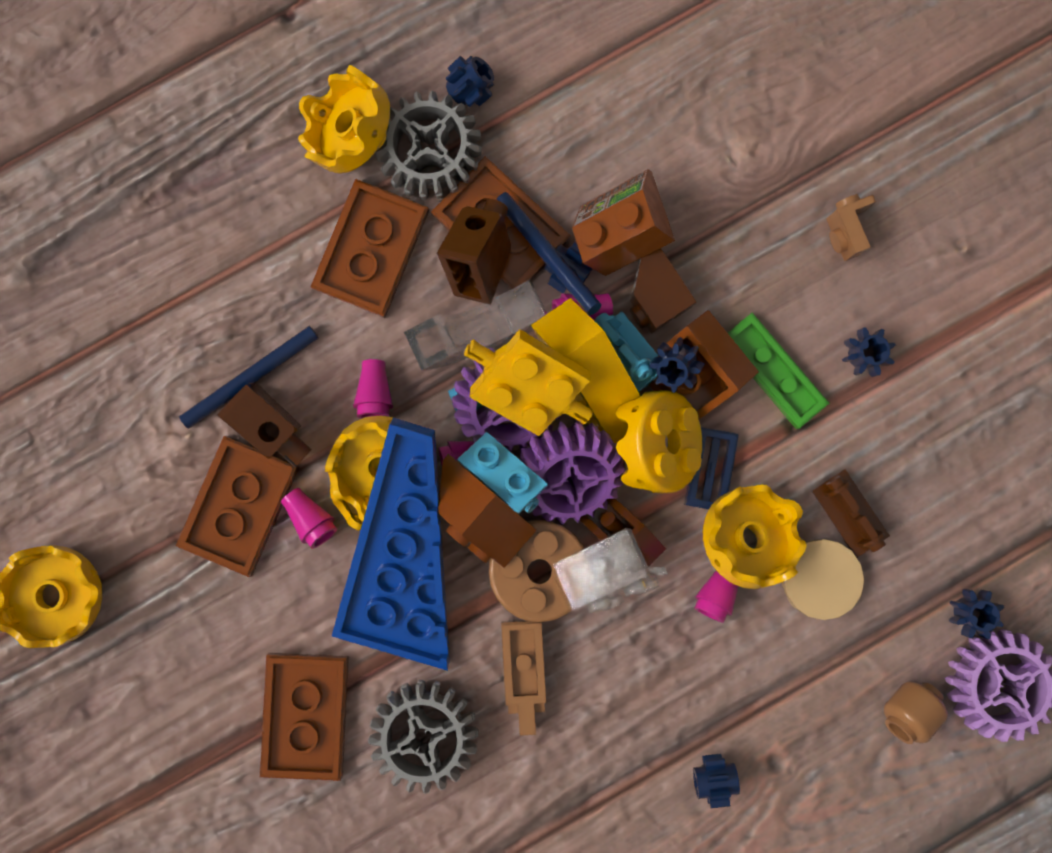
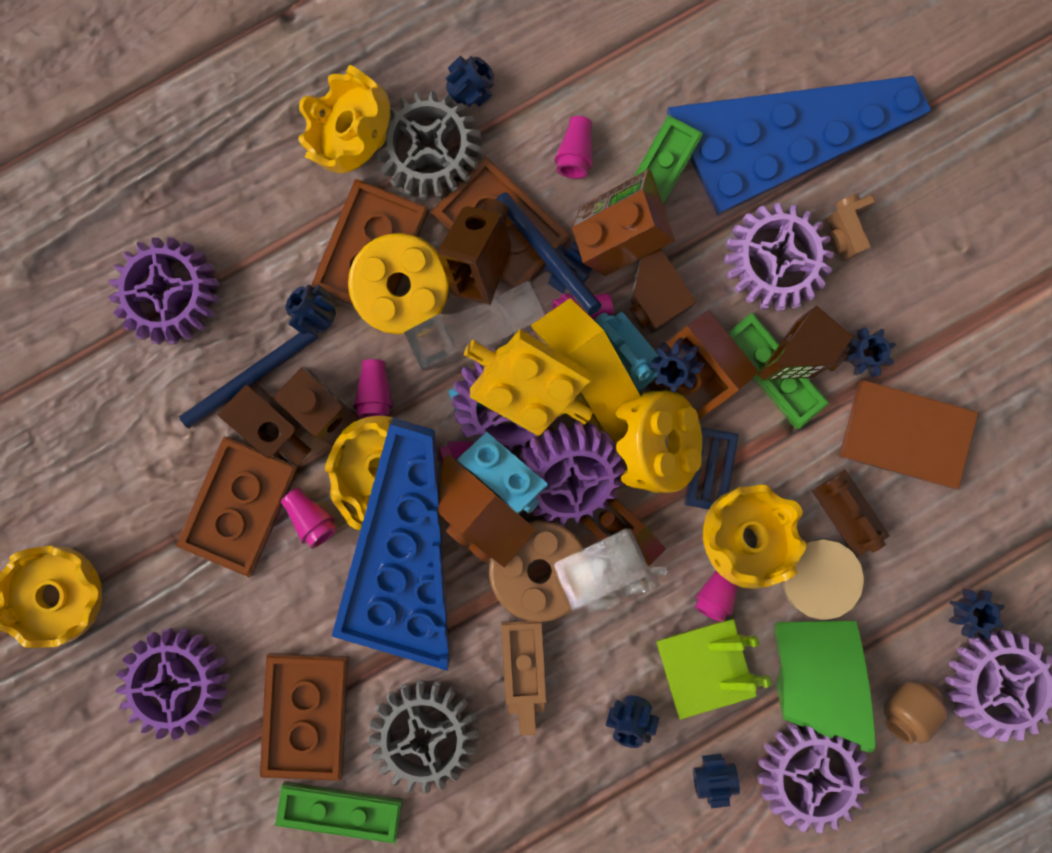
(157, 261): none -> medium lavender gear
(172, 715): none -> medium lavender gear
(310, 309): none -> dark blue gear
(315, 406): none -> reddish brown torso
(339, 812): none -> bright green tile
(370, 276): none -> yellow plate
(575, 151): none -> dark pink cone
(632, 721): none -> dark blue gear
(670, 154): none -> bright green tile
(709, 668): none -> lime plate
(777, 137): none -> blue wing
(794, 260): none -> lavender gear
(808, 348): none -> reddish brown slope
(809, 808): none -> lavender gear
(825, 679): none -> bright green slope
(908, 434): none -> dark orange tile

